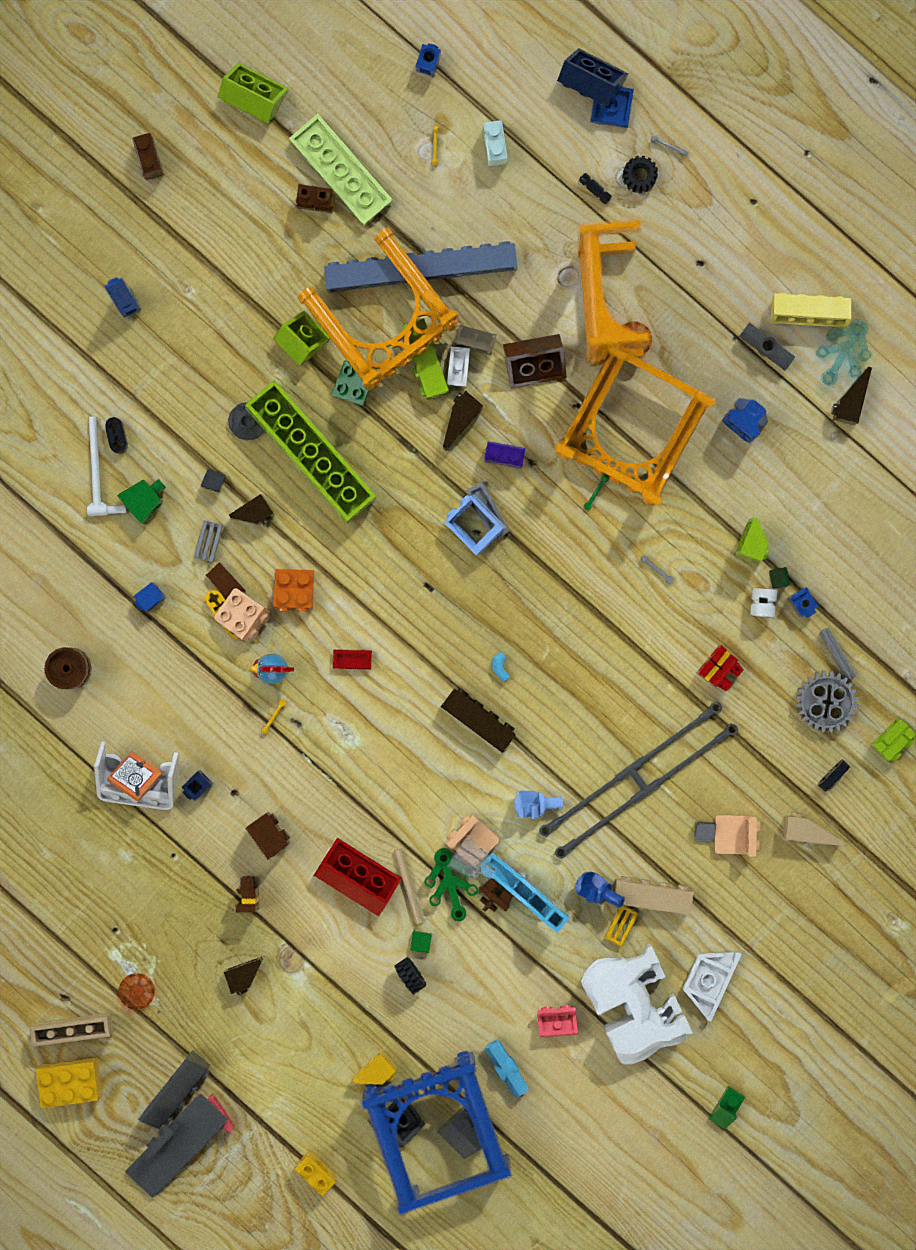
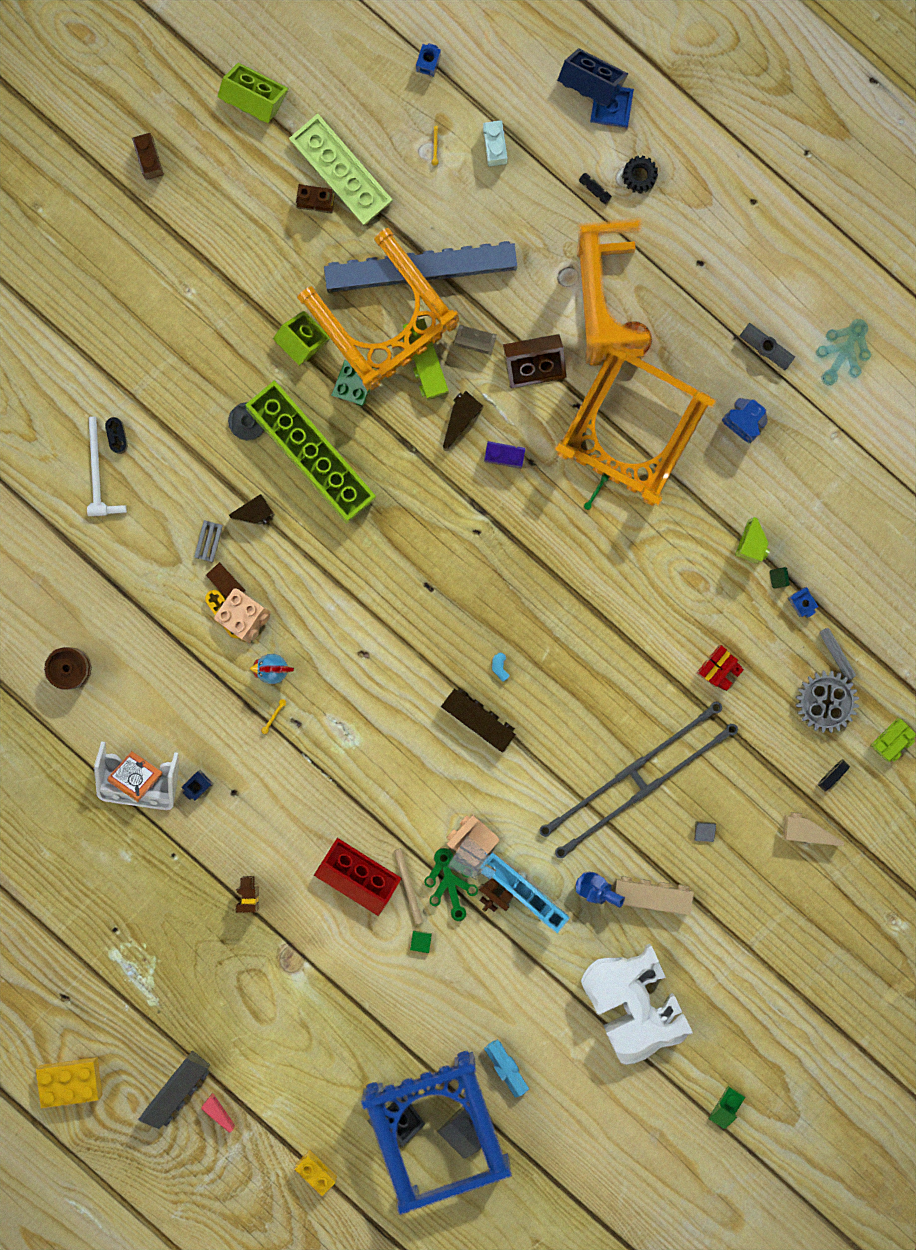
(71, 1029): tan brick -> none
(122, 296): blue slope -> none
(136, 991): clear orange wheel -> none
(143, 499): green torso -> none
(149, 597): blue brick -> none
(176, 1145): dark grey bracket -> none
(213, 481): black slope -> none
(242, 975): dark brown slope -> none
(268, 834): reddish brown slope -> none
(294, 589): orange plate -> none
(352, 659): red tile -> none
(376, 1071): yellow slope -> none
(410, 975): black tyre -> none
(454, 514): light blue window -> none
(458, 367): white plate -> none
(482, 493): light grey tile -> none
(534, 804): light blue piece -> none
(557, 1021): coral bracket -> none
(628, 910): yellow tile -> none
(644, 559): light grey hinge -> none
(654, 139): light grey hinge -> none
(710, 979): white wing -> none
(736, 835): light nougat bracket -> none
(762, 609): white wheel -> none
(811, 310): light yellow brick -> none
(851, 402): dark brown slope -> none

